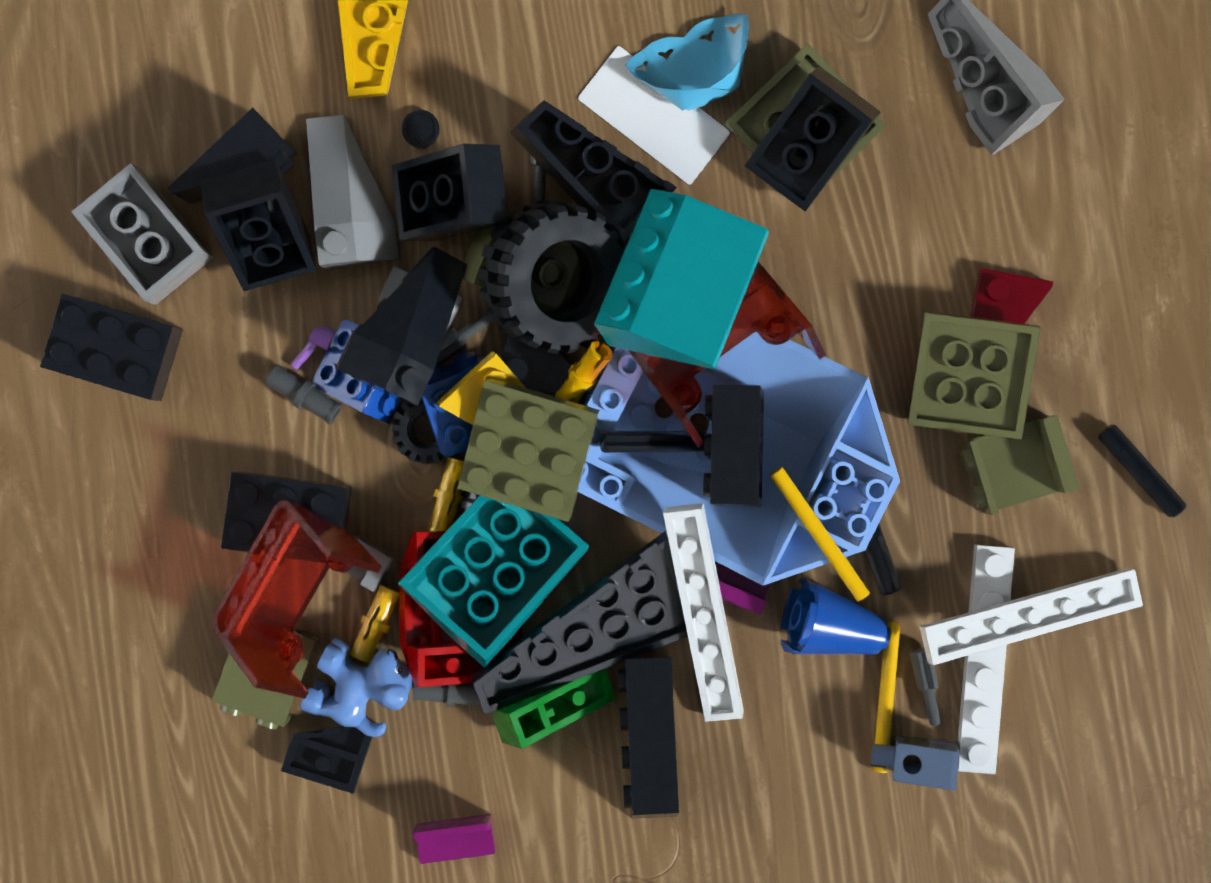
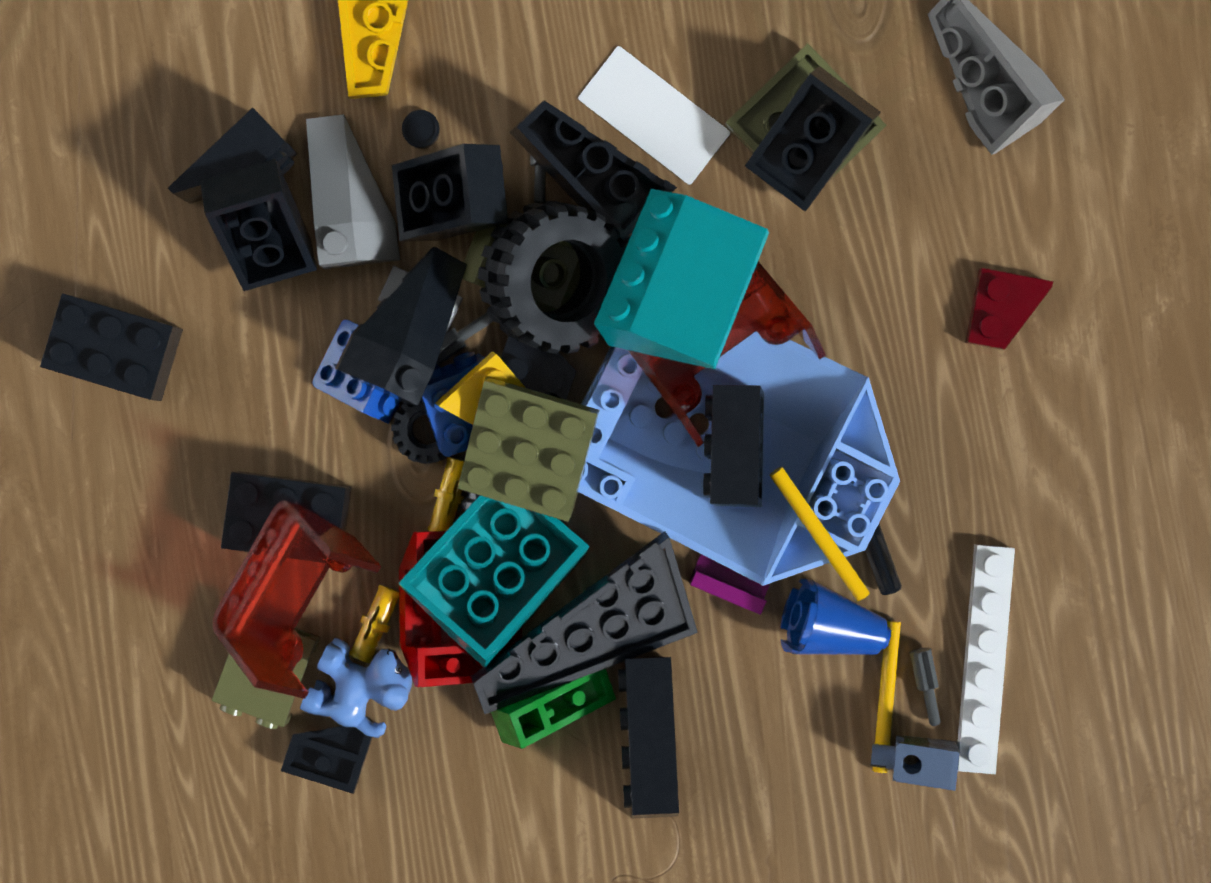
(142, 234): light grey brick -> none
(304, 394): dark grey pin -> none
(321, 337): medium lavender hand -> none
(369, 578): light grey panel -> none
(450, 694): dark grey pin -> none
(454, 838): magenta panel -> none
(584, 373): yellow pin -> none
(649, 441): black axle -> none
(696, 68): medium azure piece -> none
(703, 611): white plate -> none
(973, 374): olive plate -> none
(1016, 469): olive panel -> none
(1030, 616): white plate -> none
(1142, 471): black axle -> none

